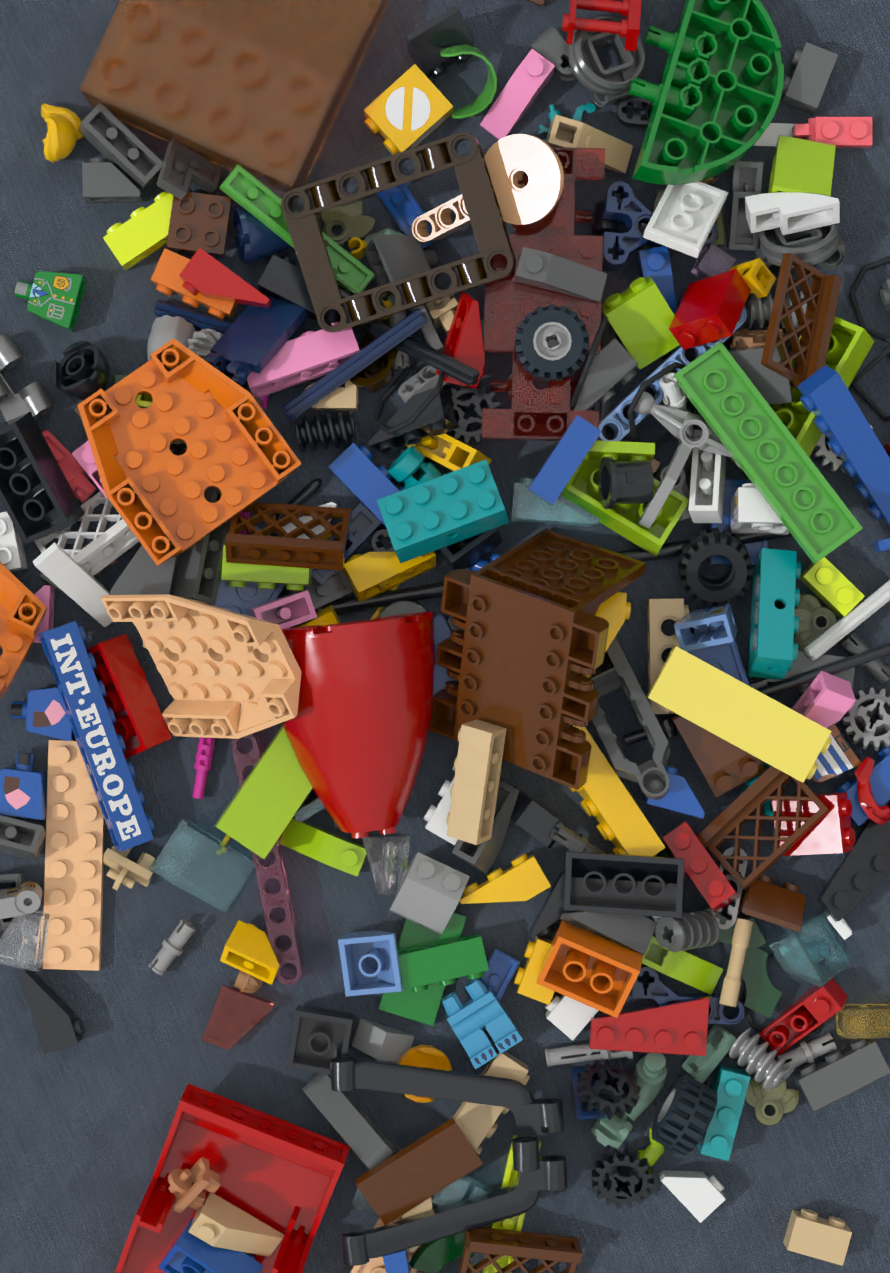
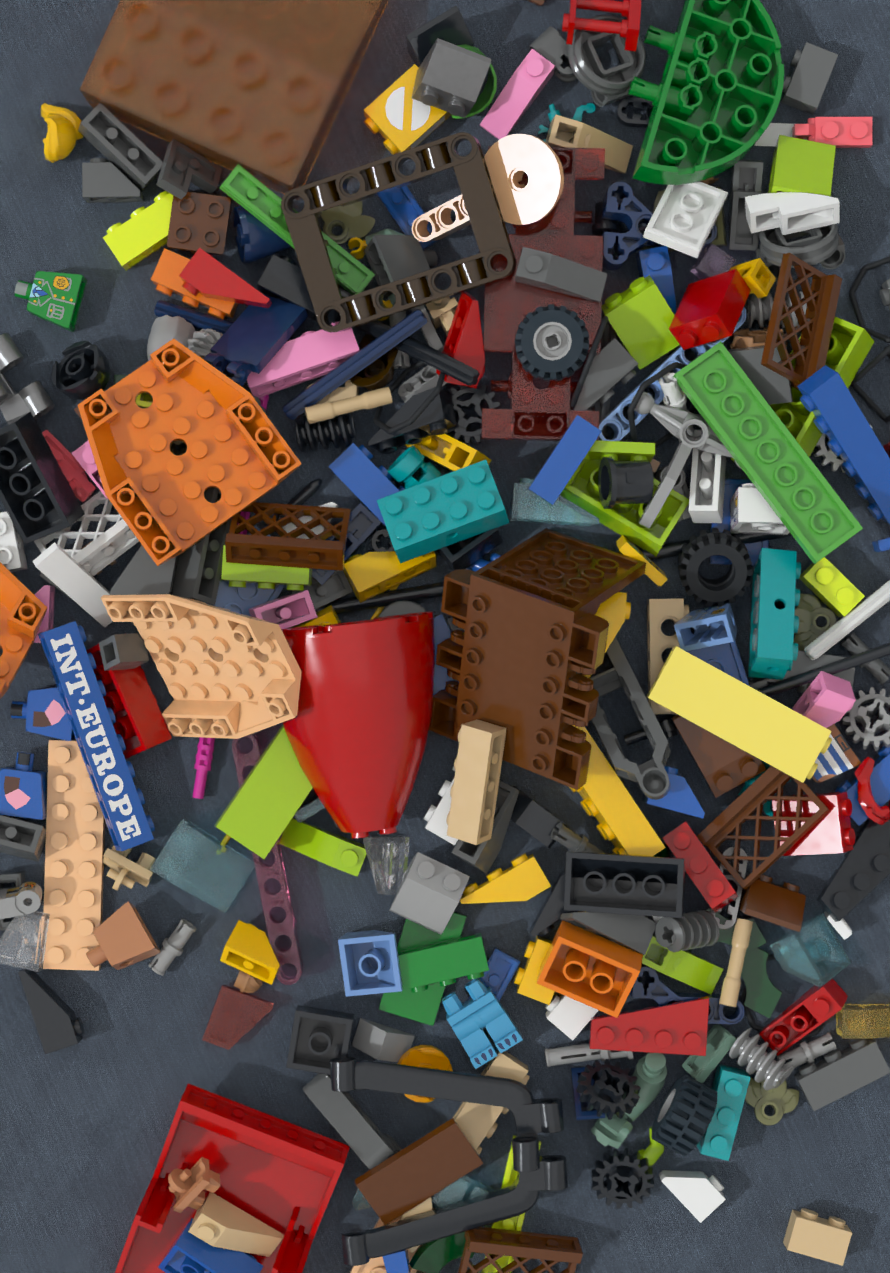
(122, 939): none -> nougat torso
(123, 651): none -> dark grey brick
(364, 401): none -> tan piece
(450, 78): none -> flat silver slope
(652, 570): none -> yellow tile

